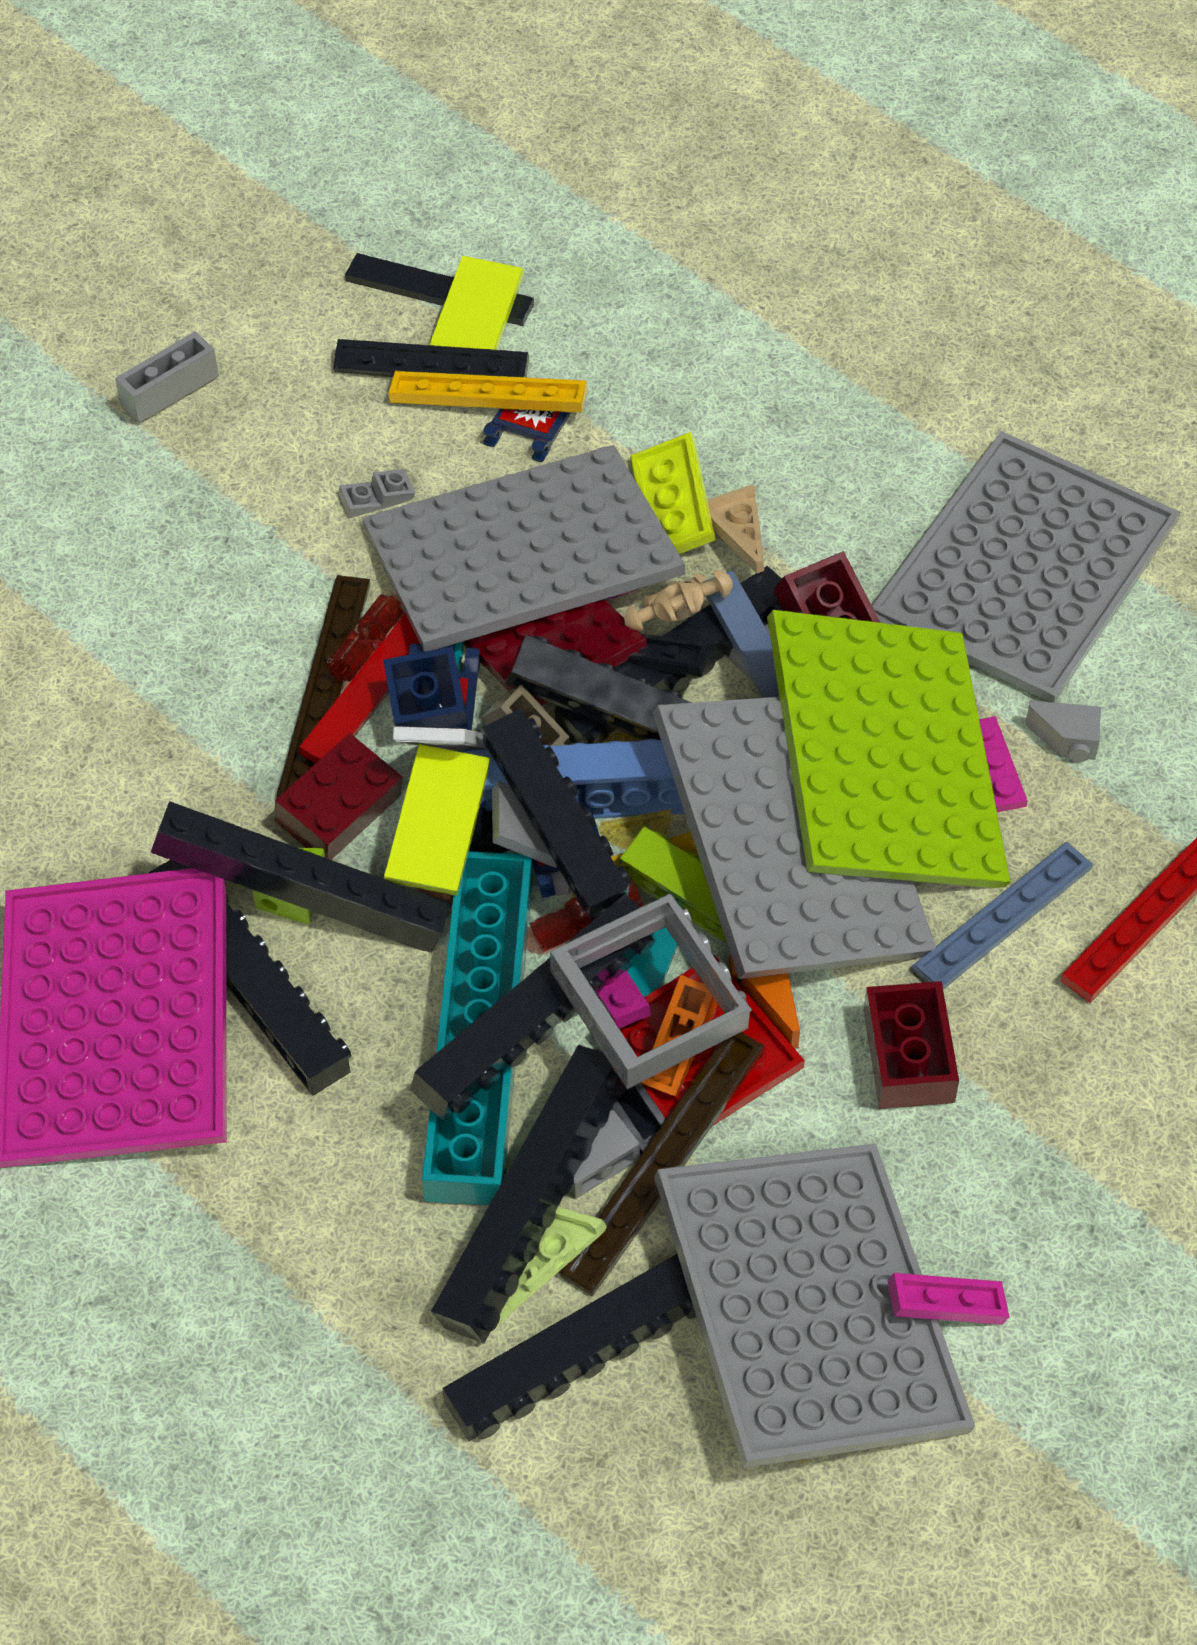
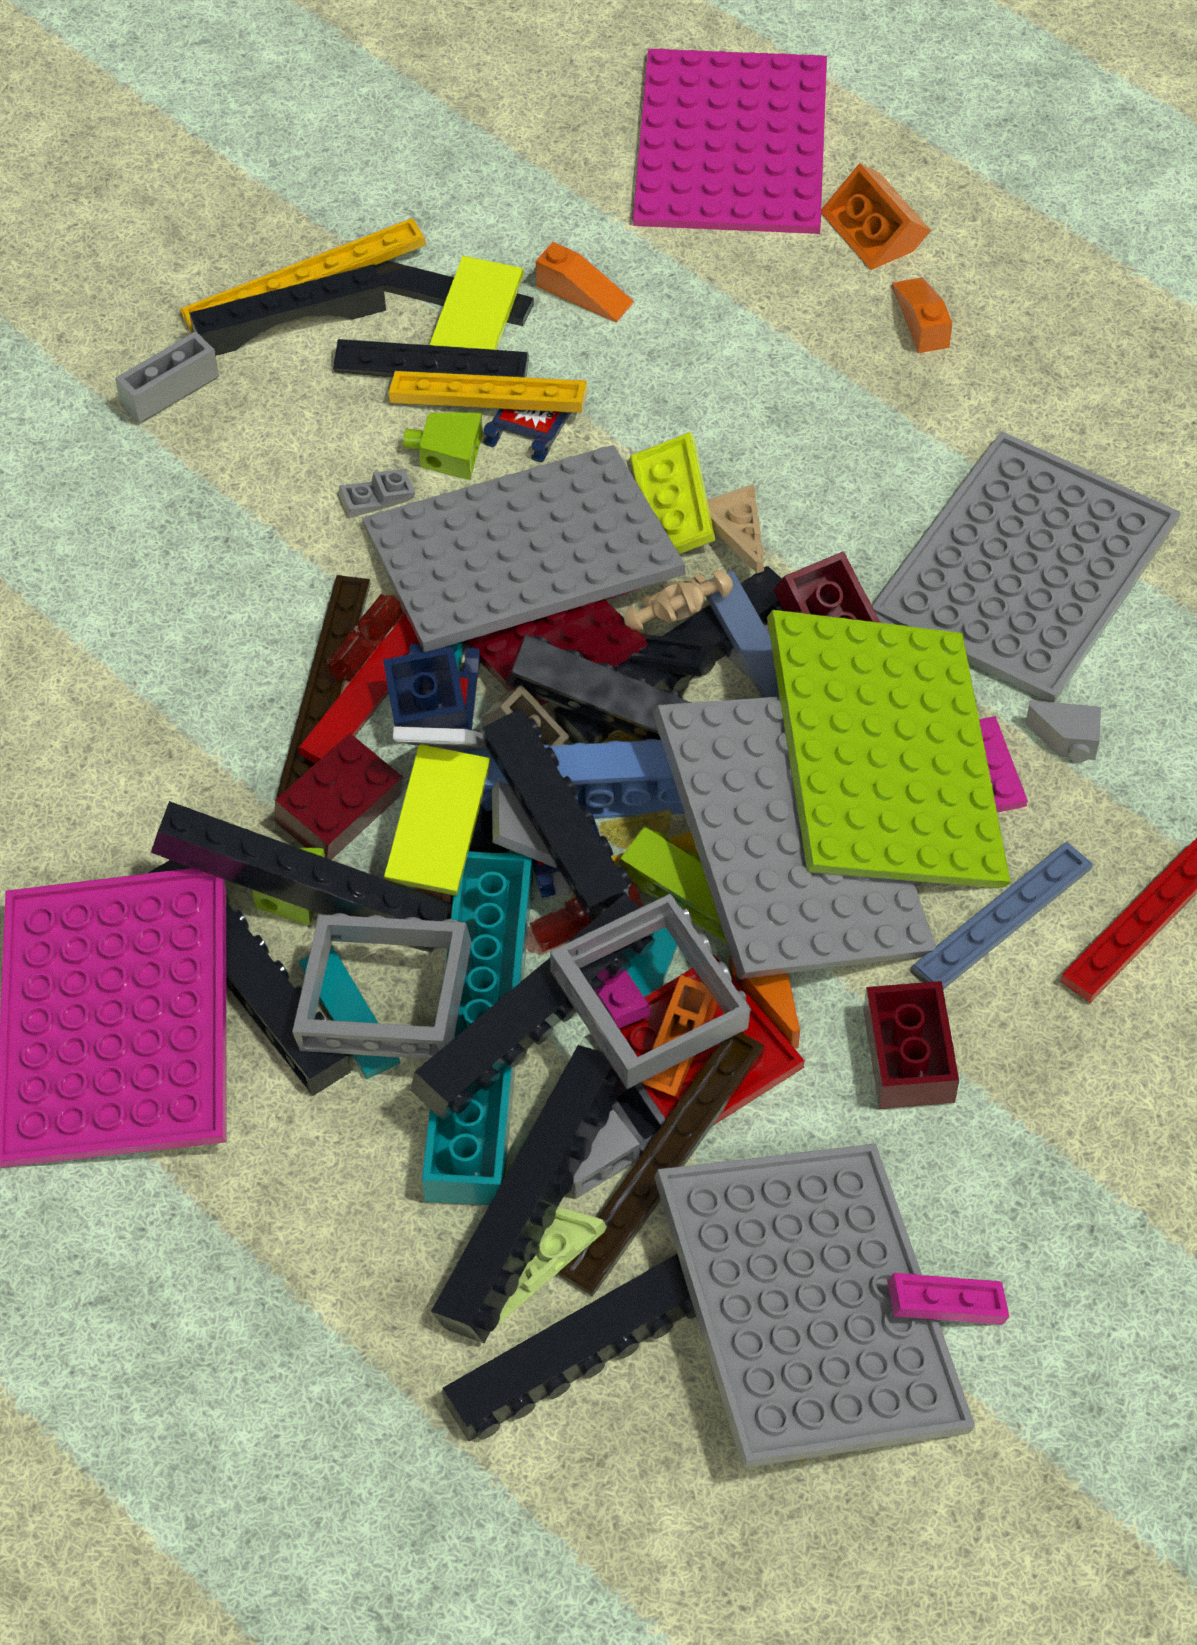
(344, 294): none -> black arch
(345, 1003): none -> teal tile
(356, 254): none -> yellow tile
(377, 1038): none -> light grey window
(448, 442): none -> lime torso
(578, 281): none -> orange slope
(732, 141): none -> dark pink plate
(874, 218): none -> orange slope
(924, 314): none -> orange slope

